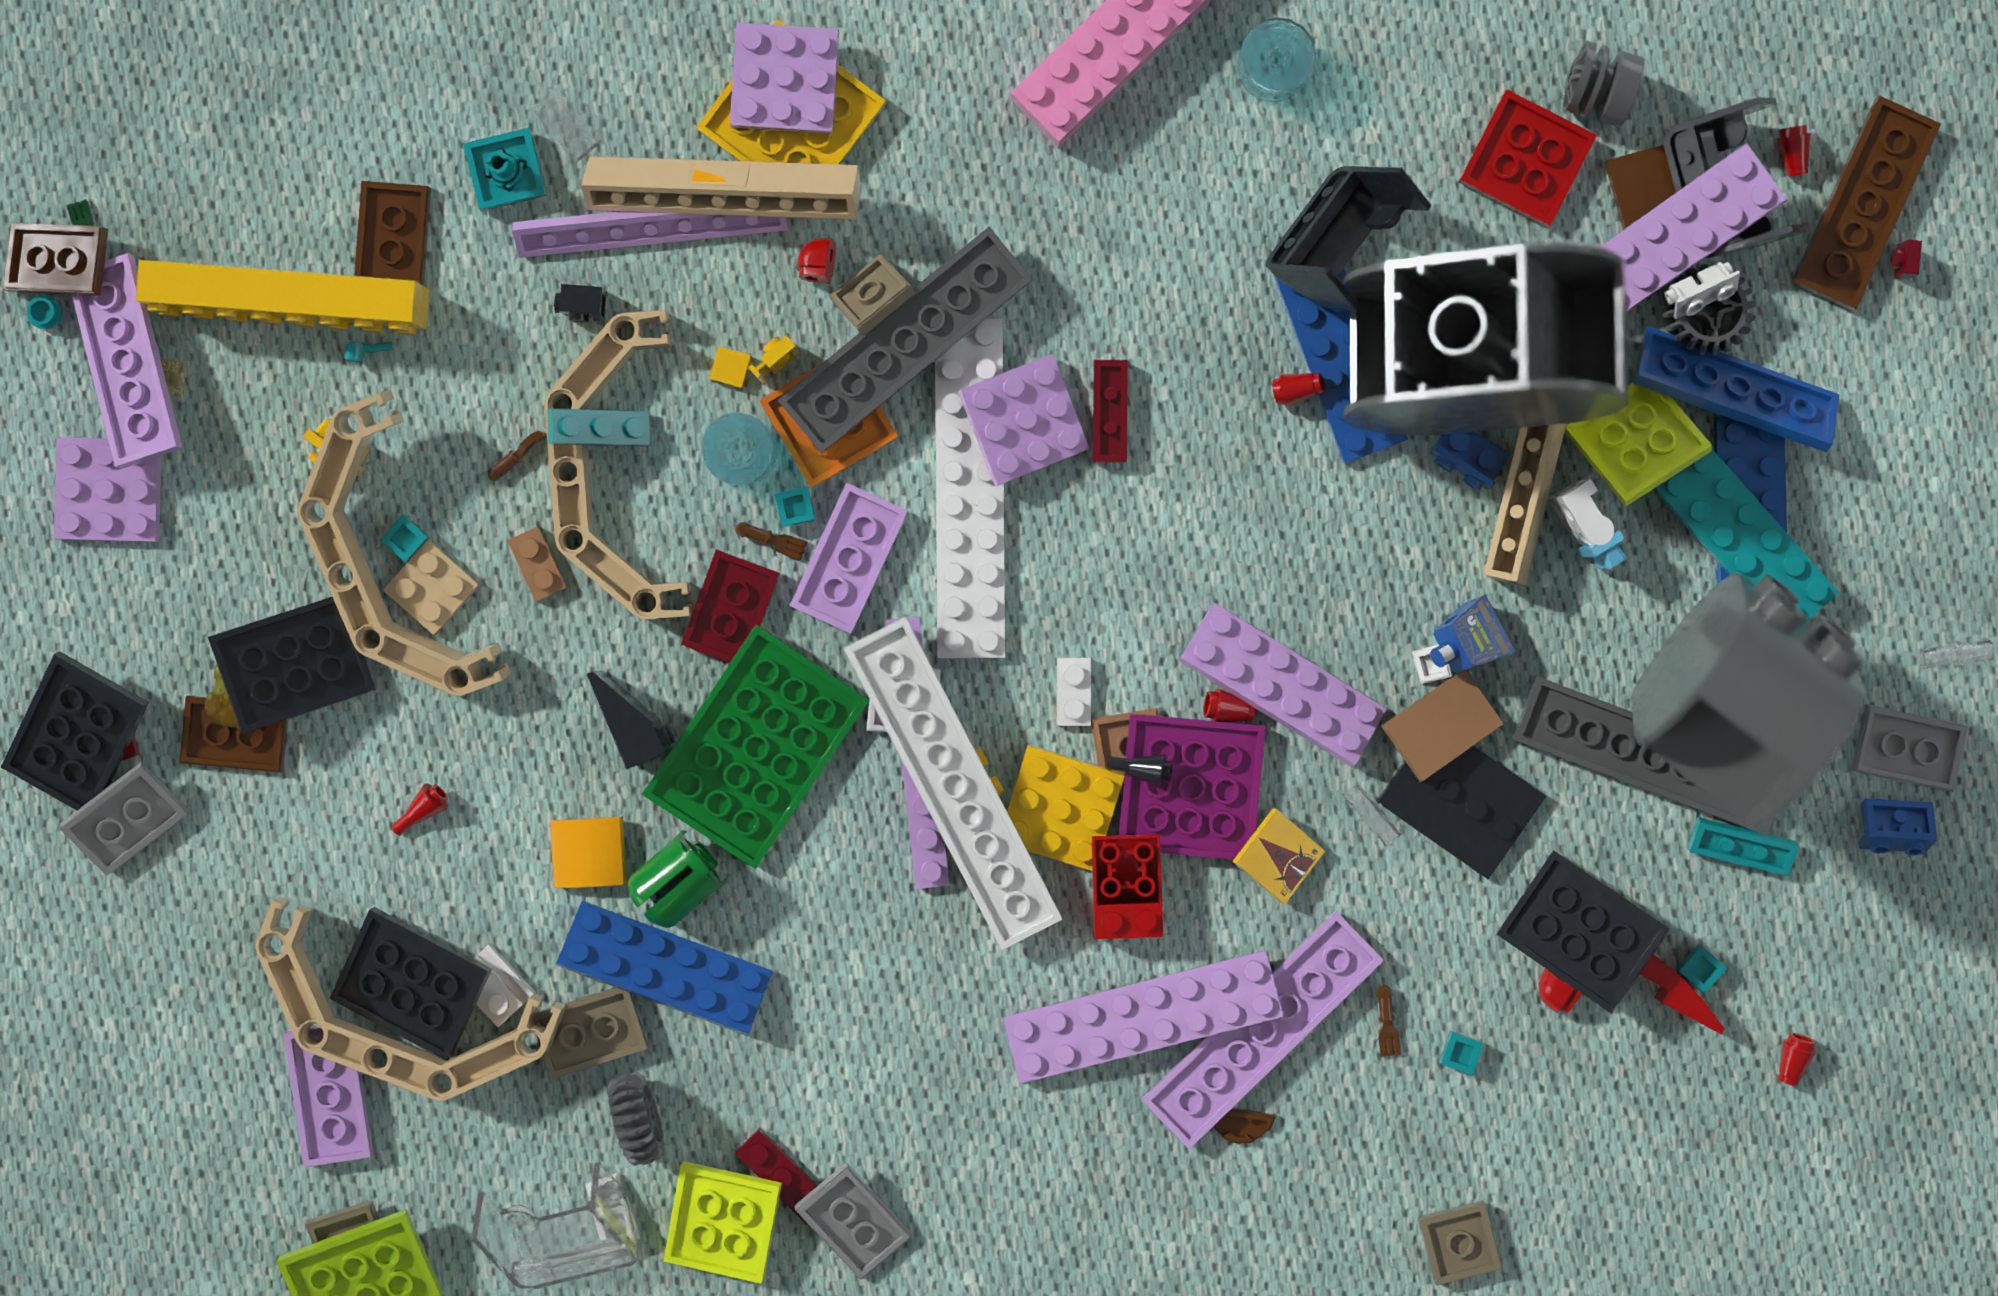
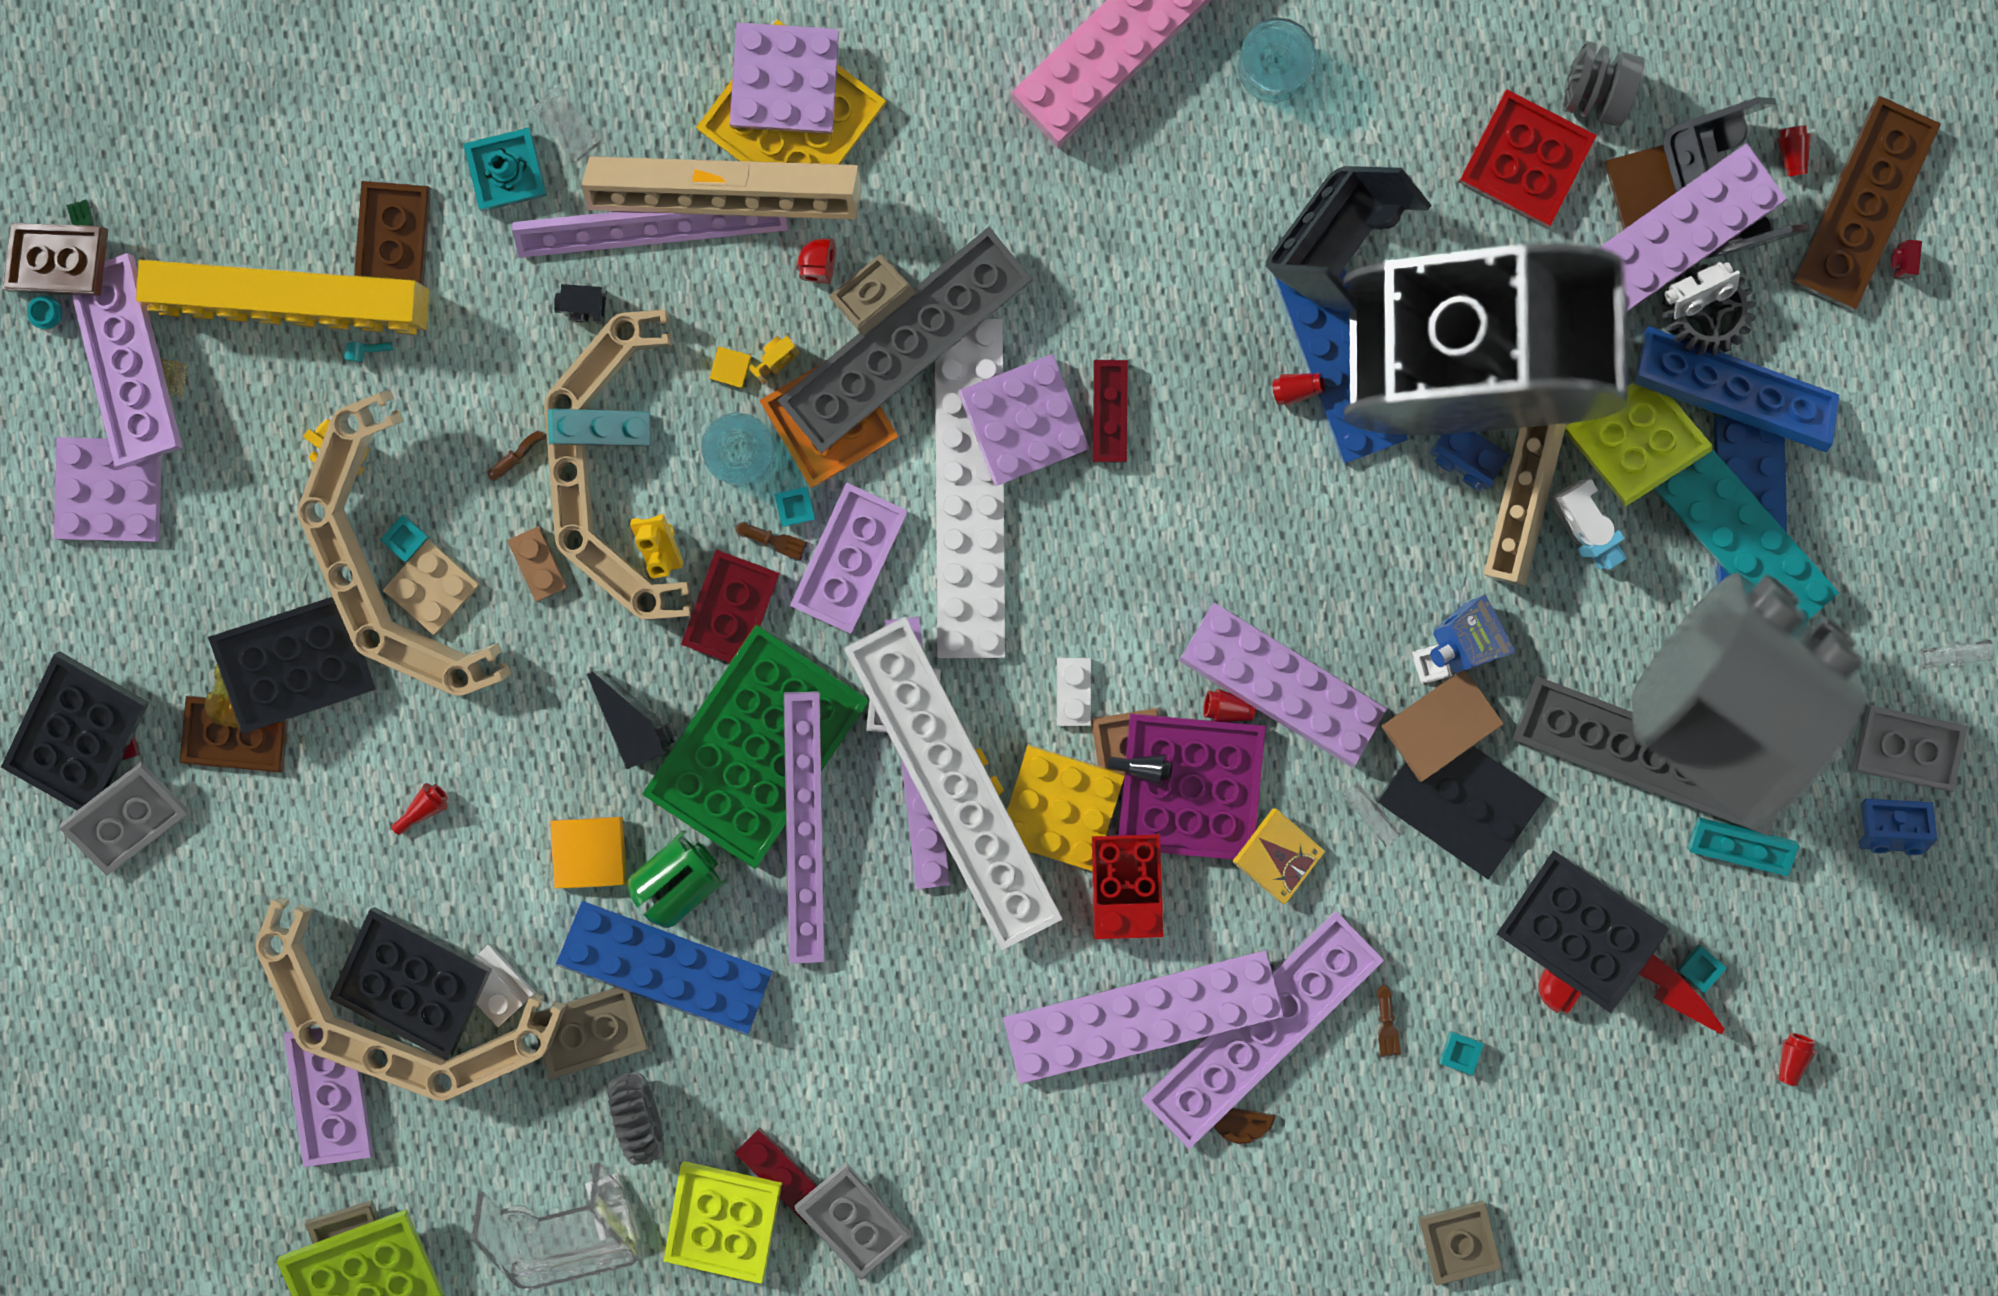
(657, 545): none -> yellow hips
(804, 827): none -> lavender plate

